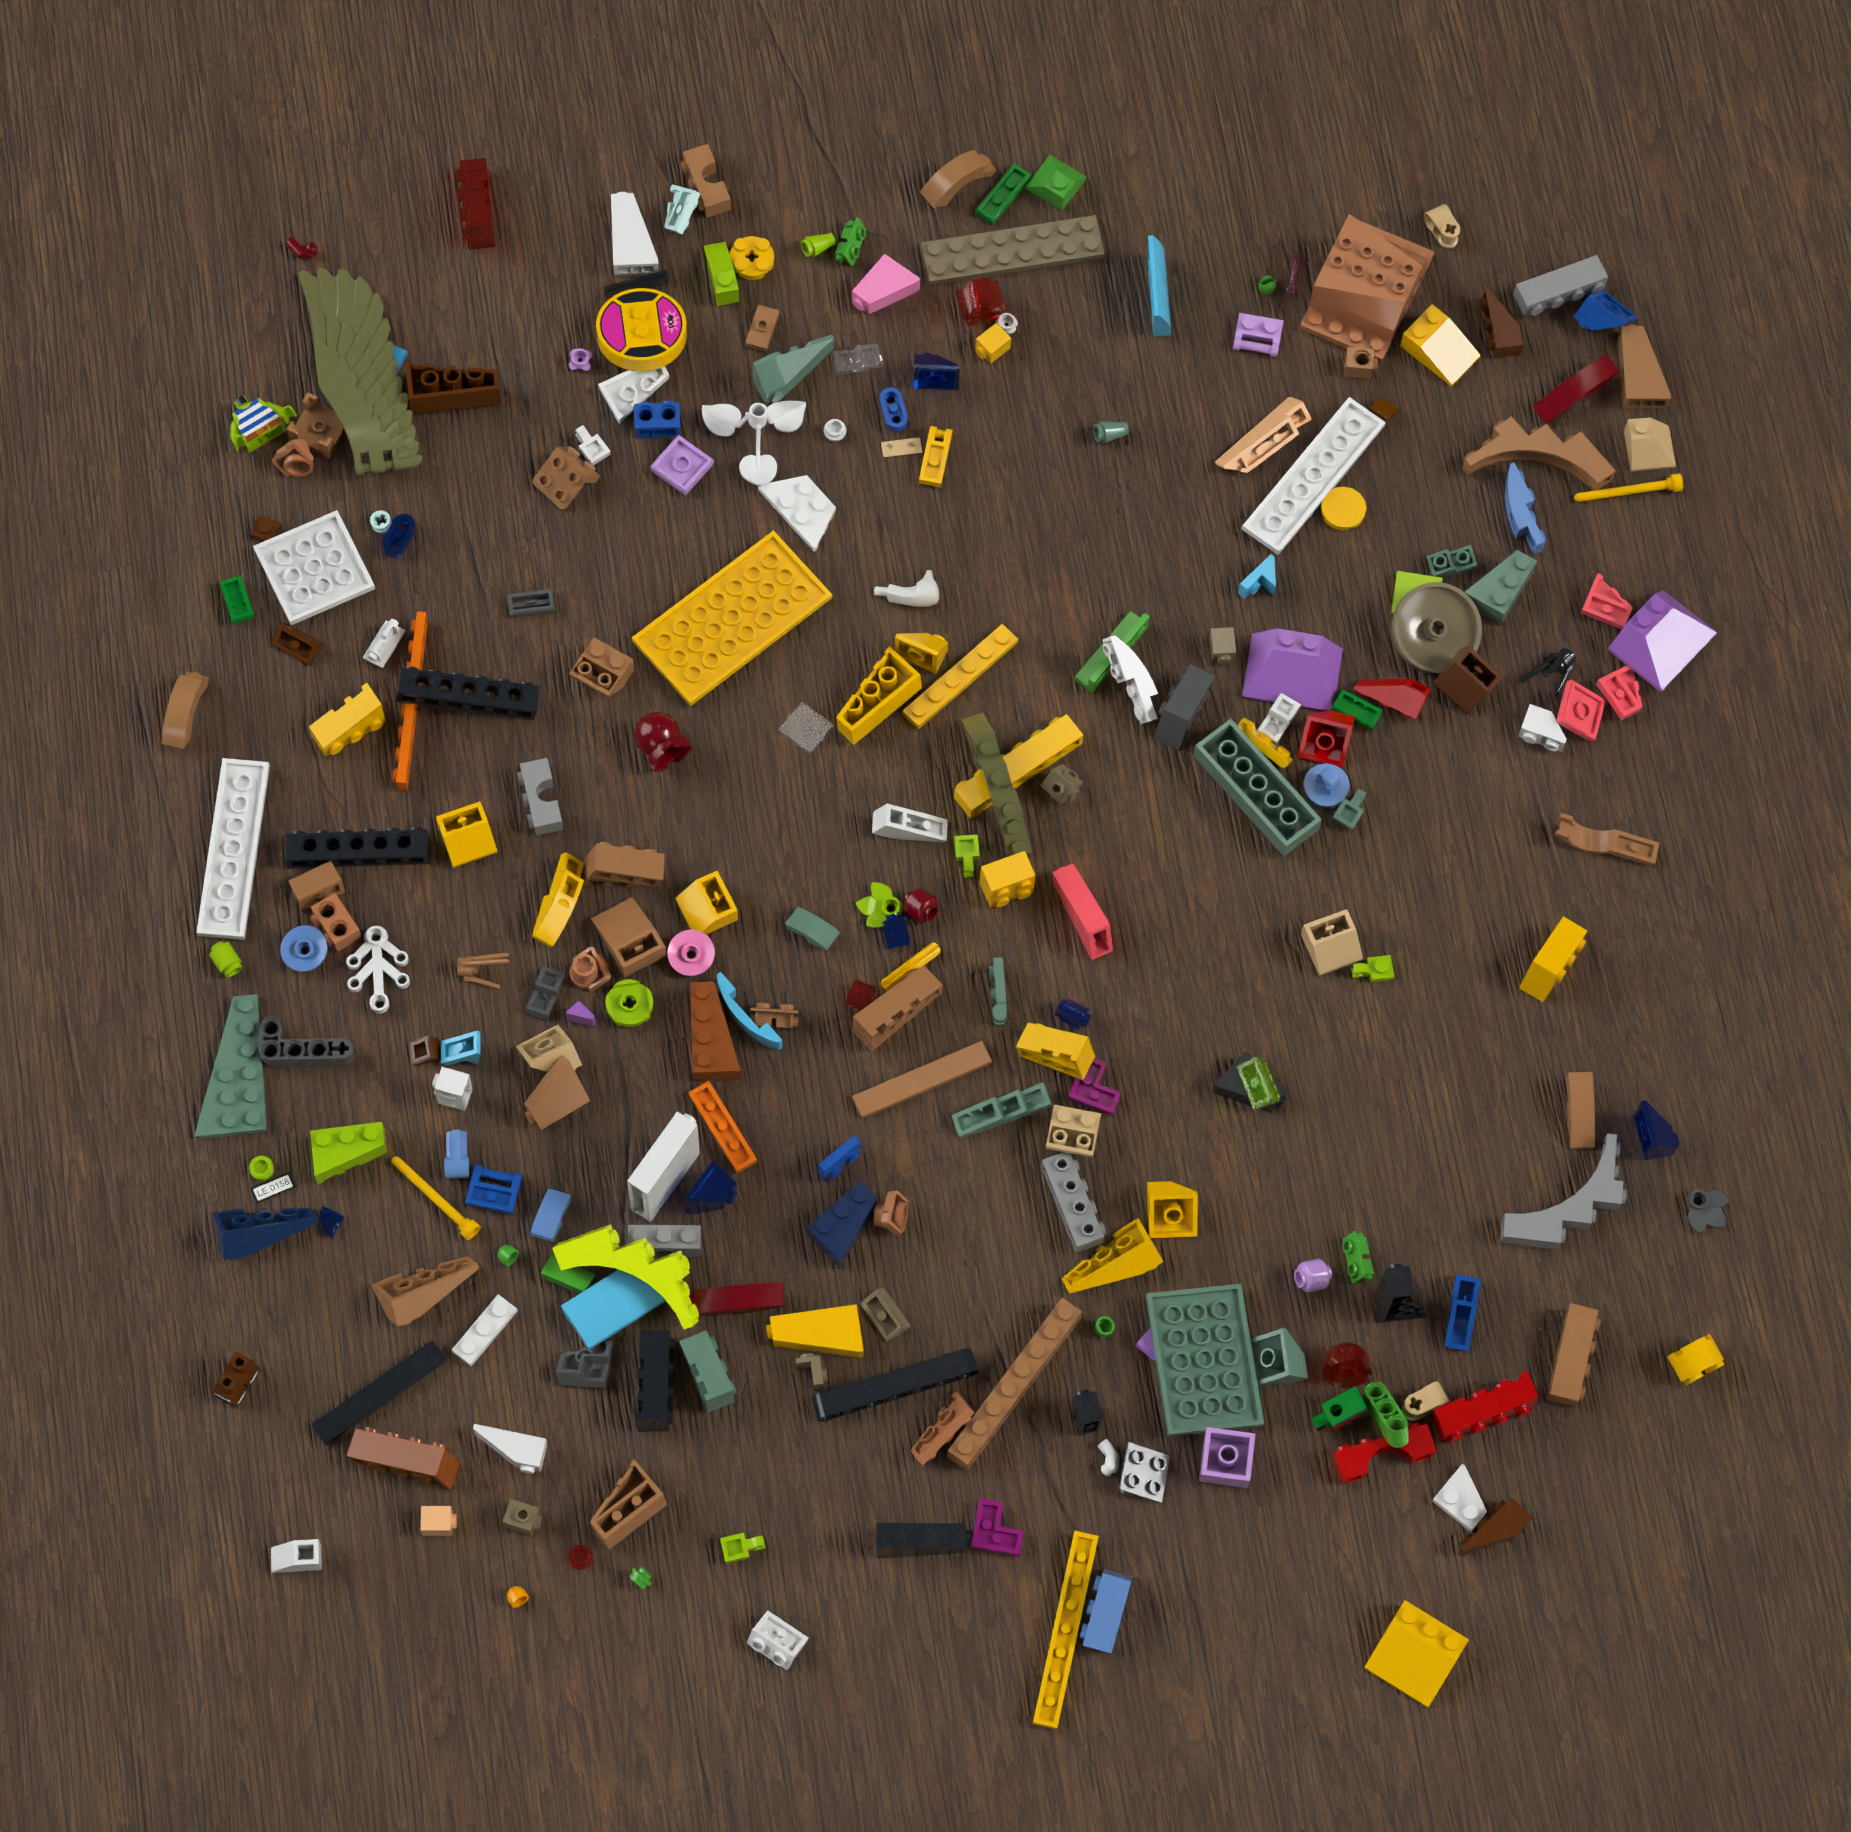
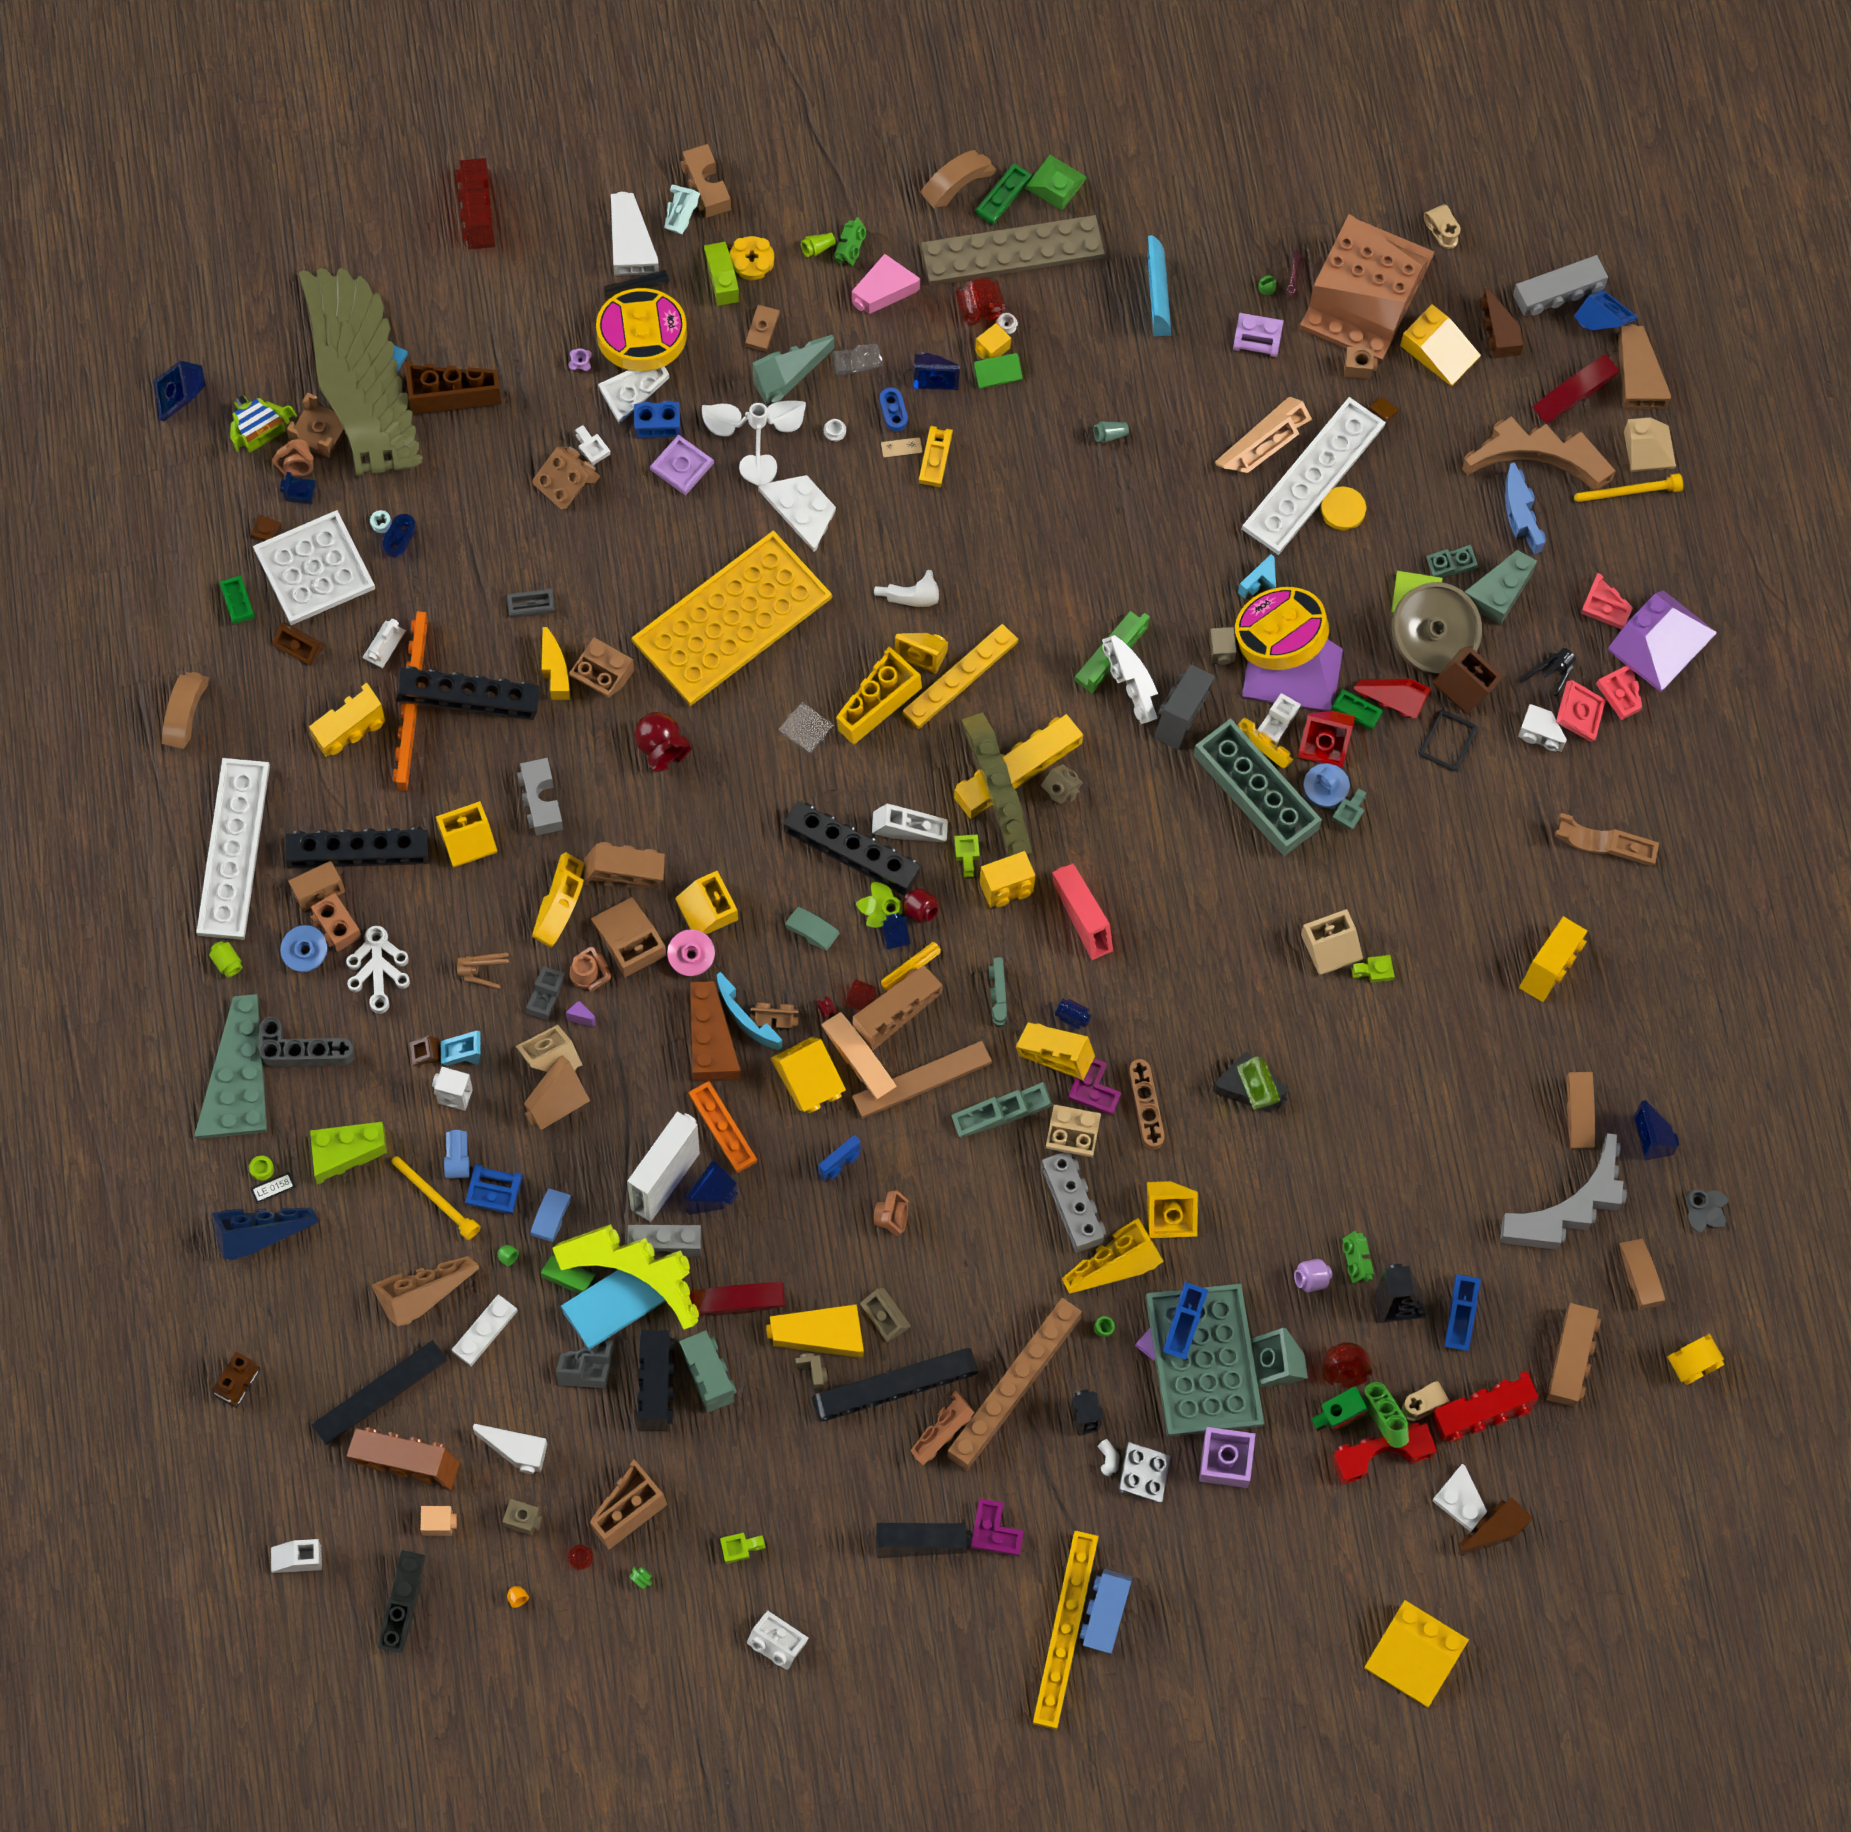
(178, 387): none -> clear blue slope
(298, 489): none -> clear blue bracket
(308, 251): dark red arm -> none
(330, 1221): clear blue tile -> none
(402, 1601): none -> pearl dark grey slope
(554, 667): none -> yellow slope
(622, 1014): lime plate -> none
(809, 1074): none -> yellow slope
(826, 1008): none -> dark red bush
(843, 1222): dark blue wedge -> none
(858, 1055): none -> light nougat slope
(899, 881): none -> black brick
(997, 370): none -> bright green slope
(1146, 1104): none -> medium nougat beam
(1185, 1320): none -> blue slope
(1282, 628): none -> brick
(1431, 731): none -> black piece
(1642, 1274): none -> medium nougat slope

